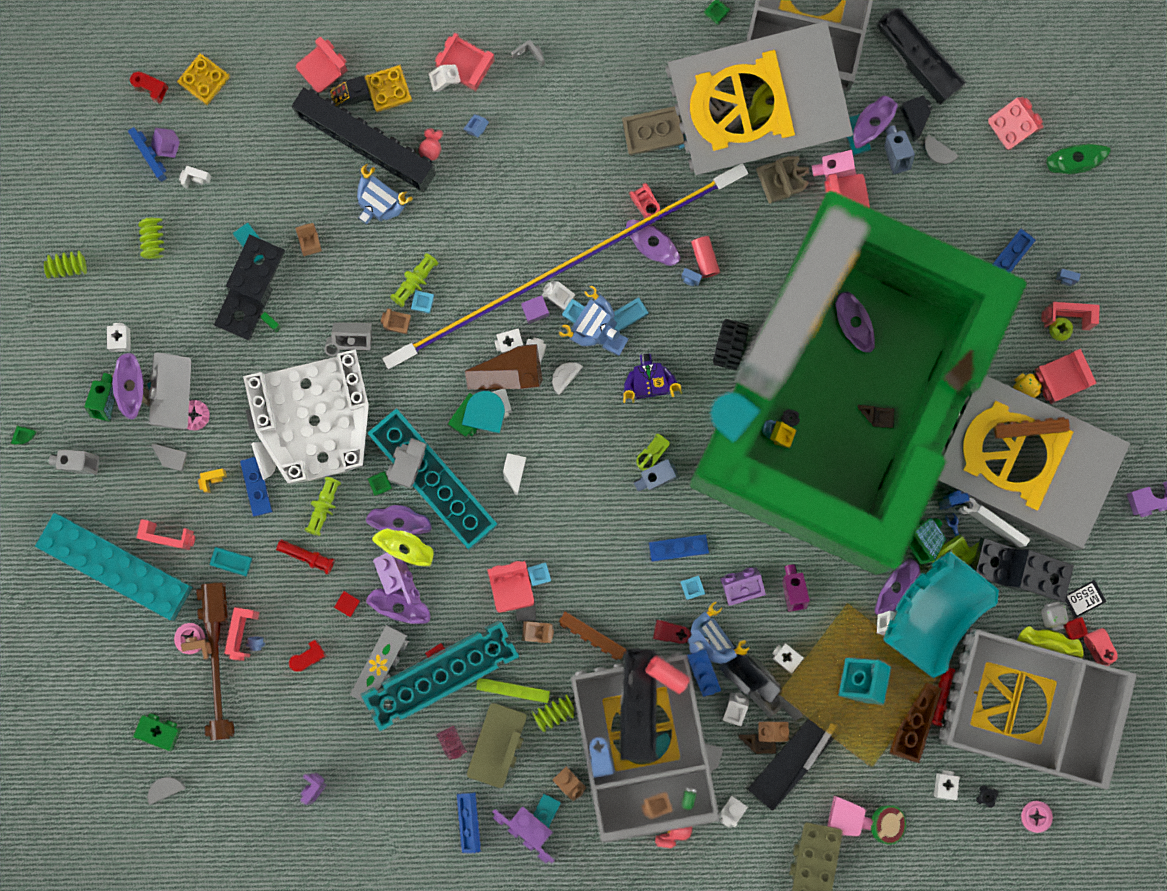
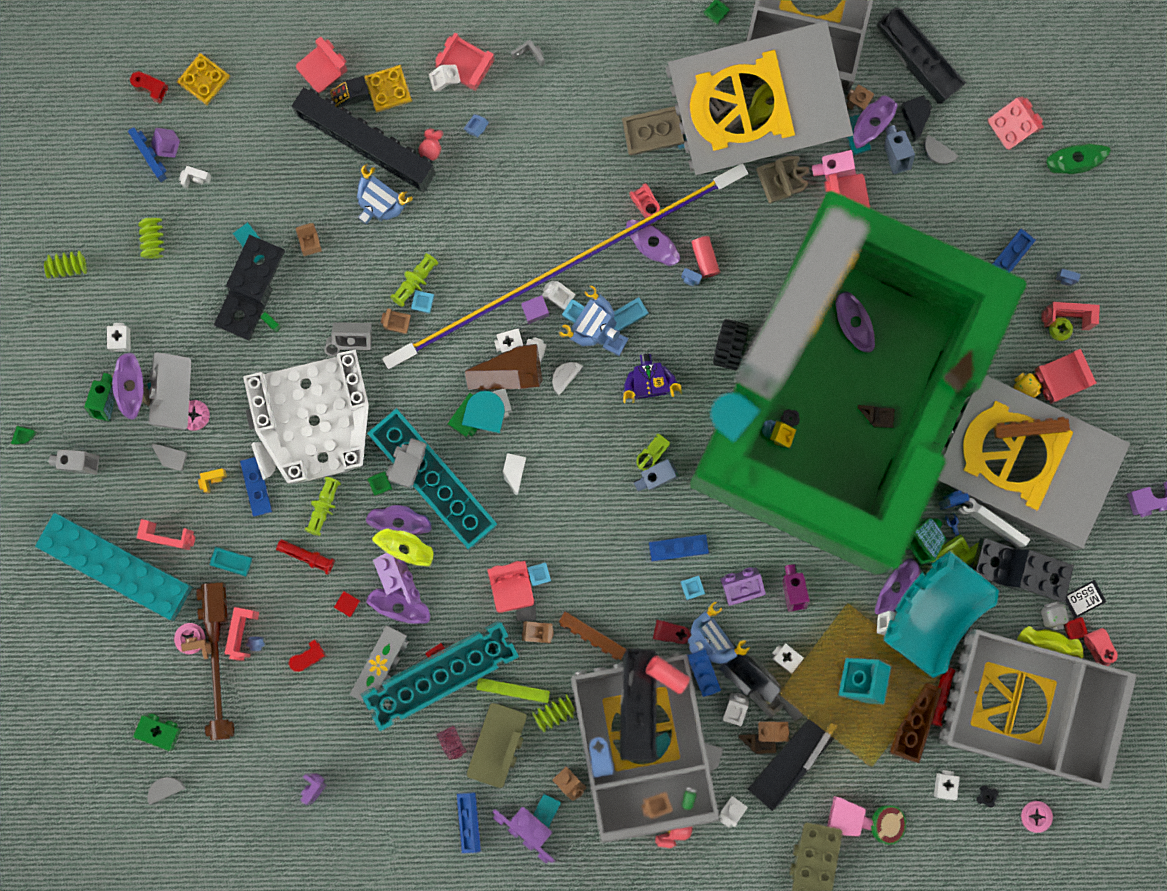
(859, 97): none -> medium nougat bracket

